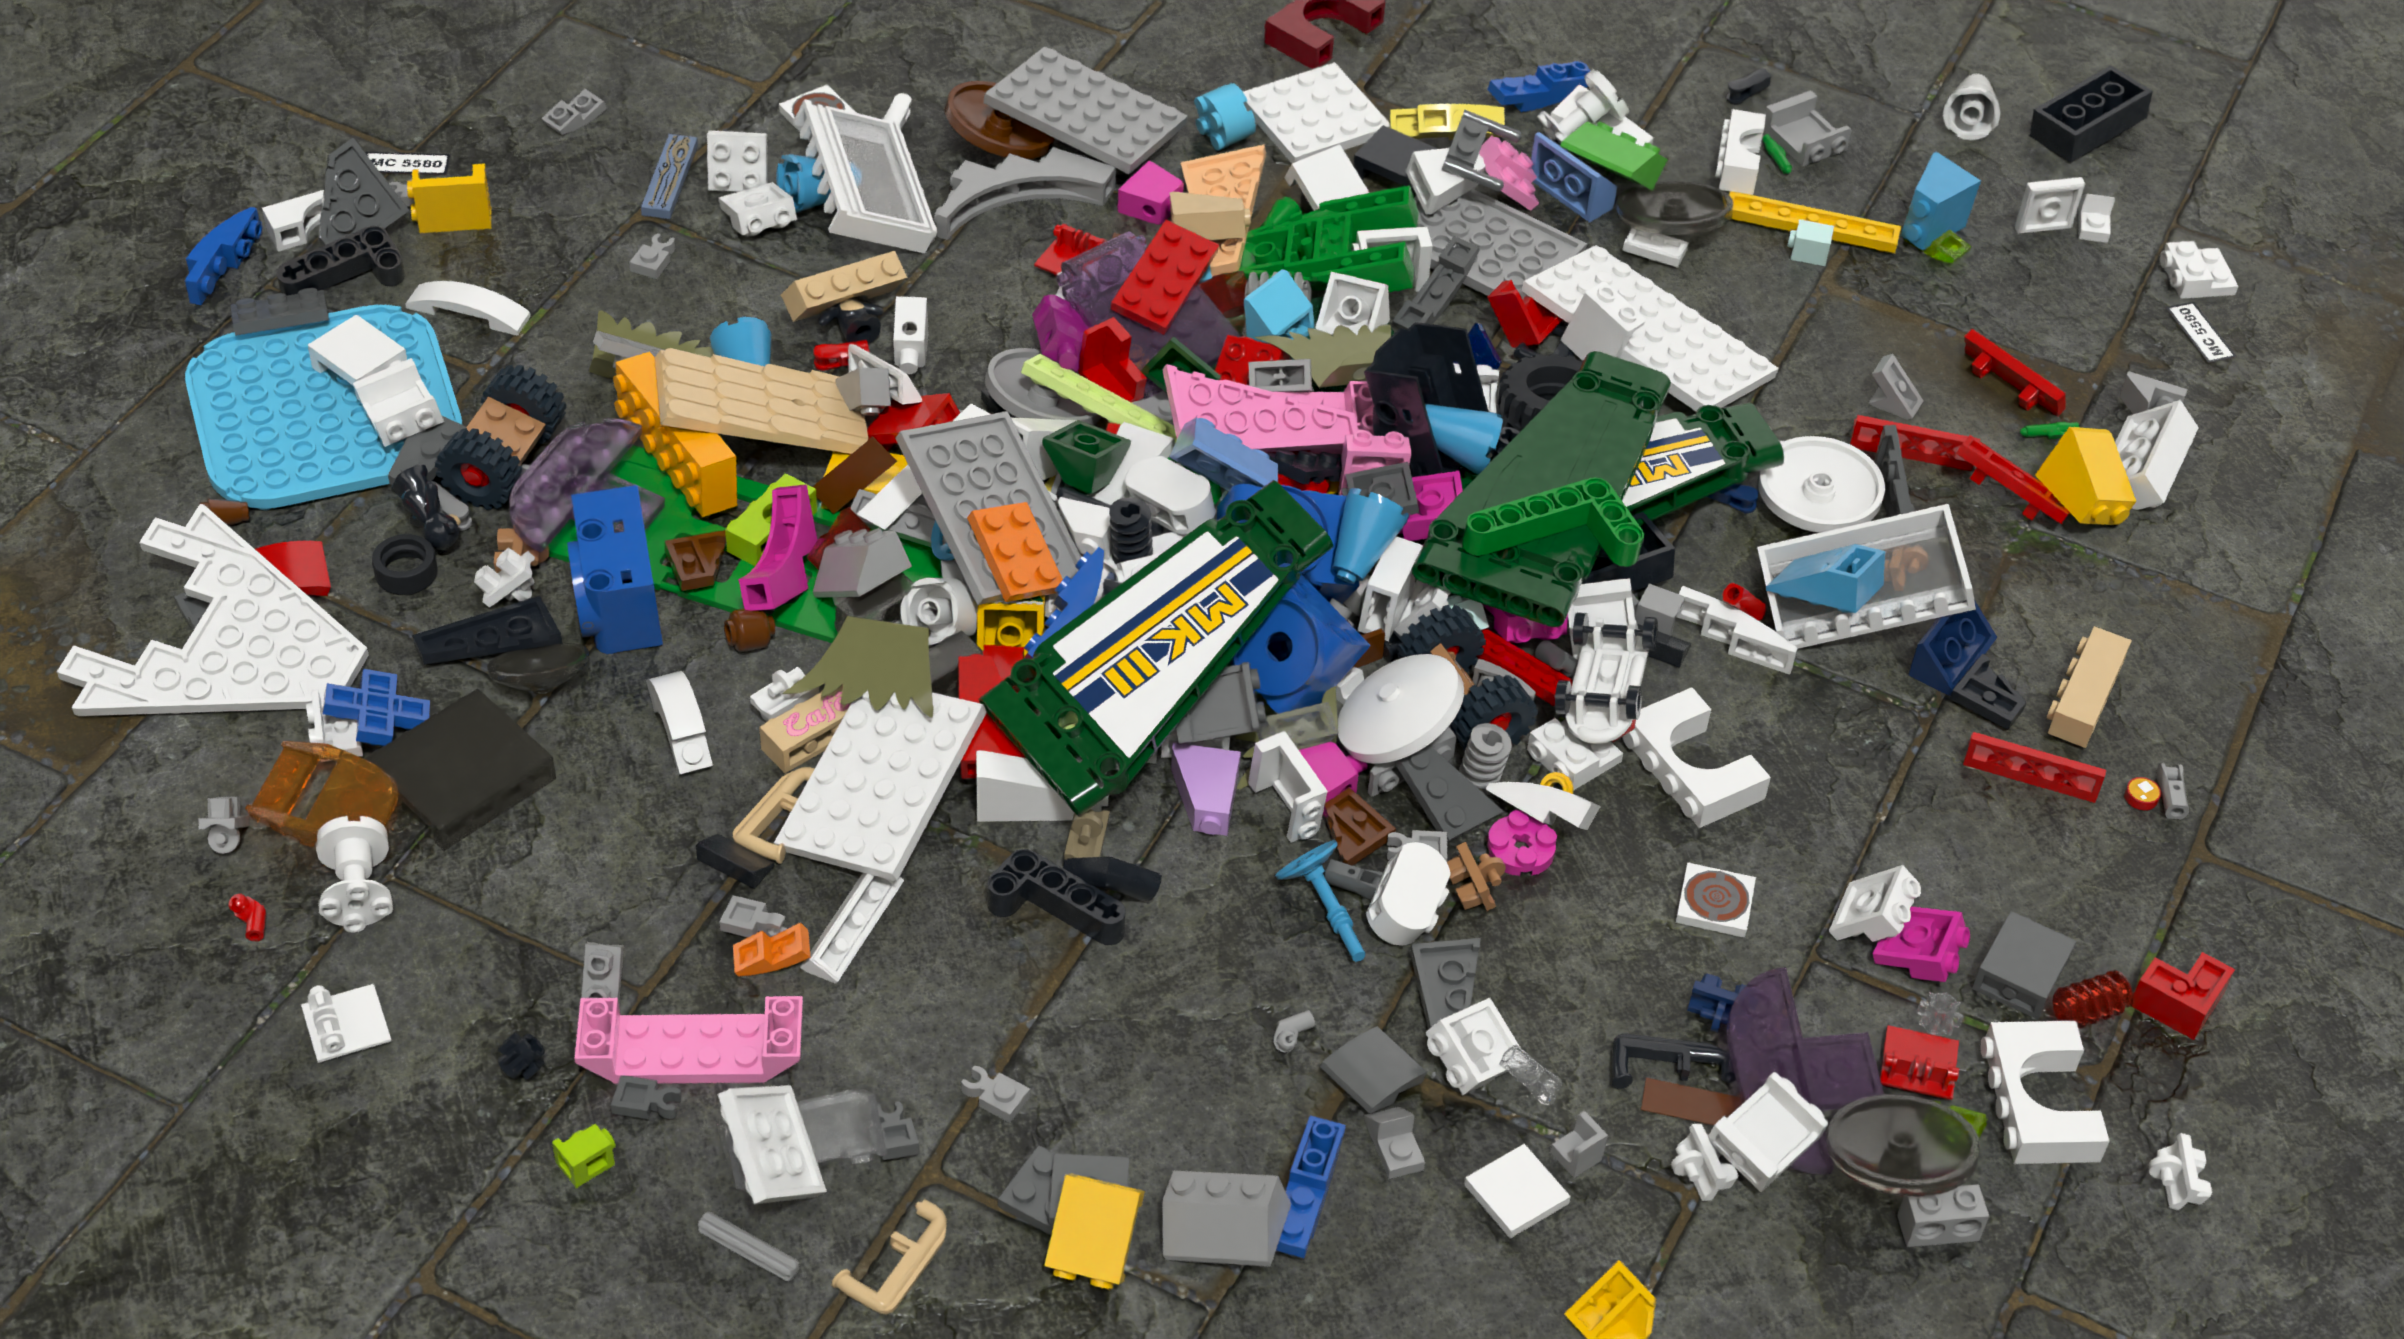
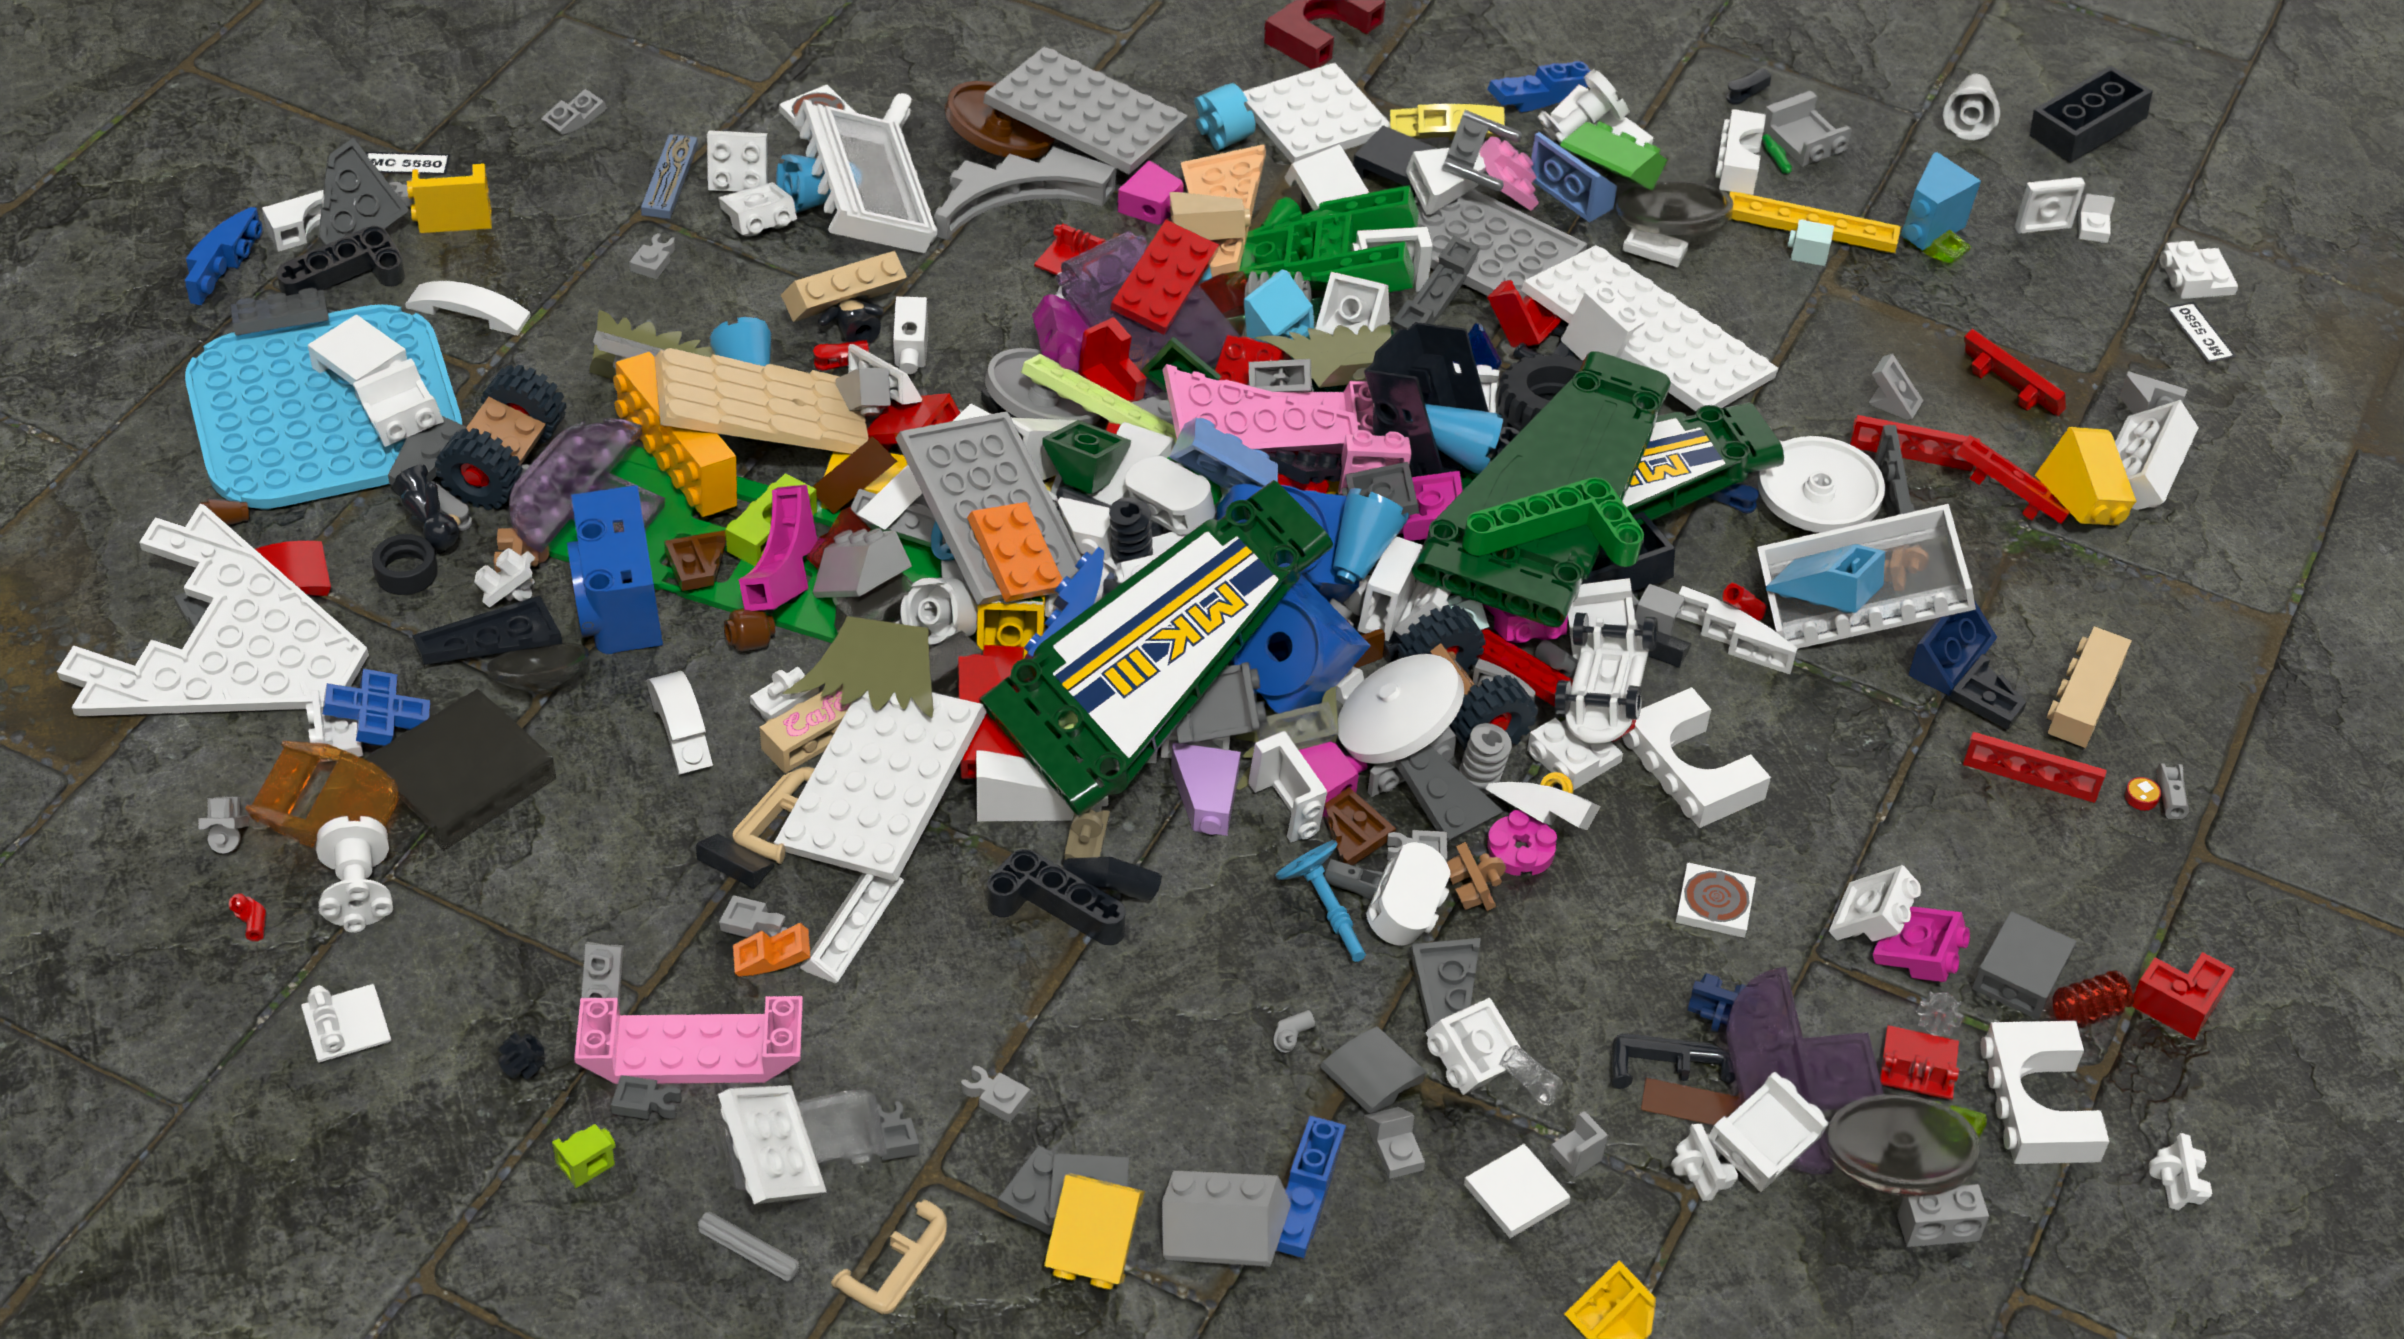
(2051, 430): green piece -> none

